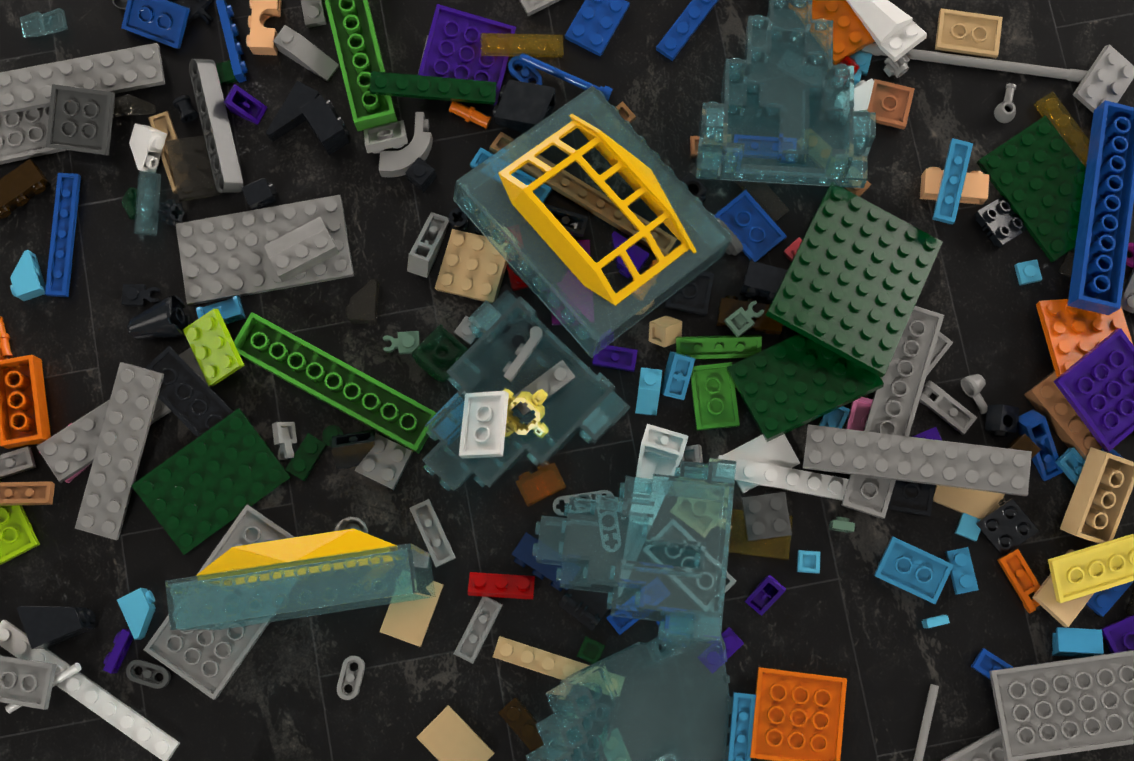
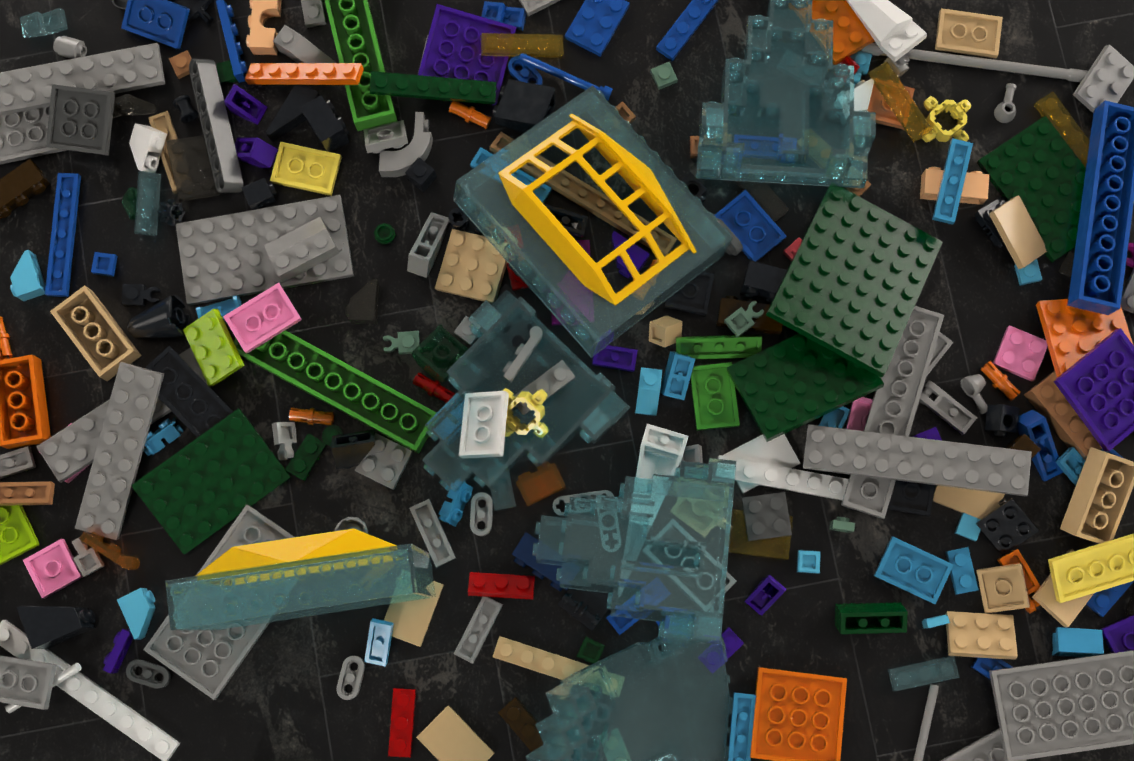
(52, 568): none -> bright pink plate
(69, 47): none -> light grey brick
(88, 559): none -> light grey plate
(95, 332): none -> tan brick
(104, 264): none -> blue plate
(110, 550): none -> clear orange plate
(166, 430): none -> dark azure hinge
(181, 64): none -> medium nougat plate
(255, 152): none -> dark purple slope
(262, 318): none -> bright pink plate
(304, 73): none -> orange plate
(306, 168): none -> light yellow plate
(311, 416): none -> orange pin
(378, 642): none -> dark azure plate
(384, 233): none -> dark green plate
(402, 722): none -> red plate
(433, 387): none -> red pin
(453, 511): none -> dark azure hinge
(481, 514): none -> light grey plate
(503, 493): none -> clear light blue plate
(507, 15): none -> blue slope
(663, 75): none -> sand green plate
(871, 618): none -> dark green brick
(900, 102): none -> clear yellow plate
(923, 673): none -> clear light blue plate
(957, 110): none -> light yellow piece
(981, 635): none -> tan plate
(1000, 380): none -> orange pin
(1003, 588): none -> tan tile
(1018, 232): none -> tan tile
(1020, 353): none -> bright pink plate

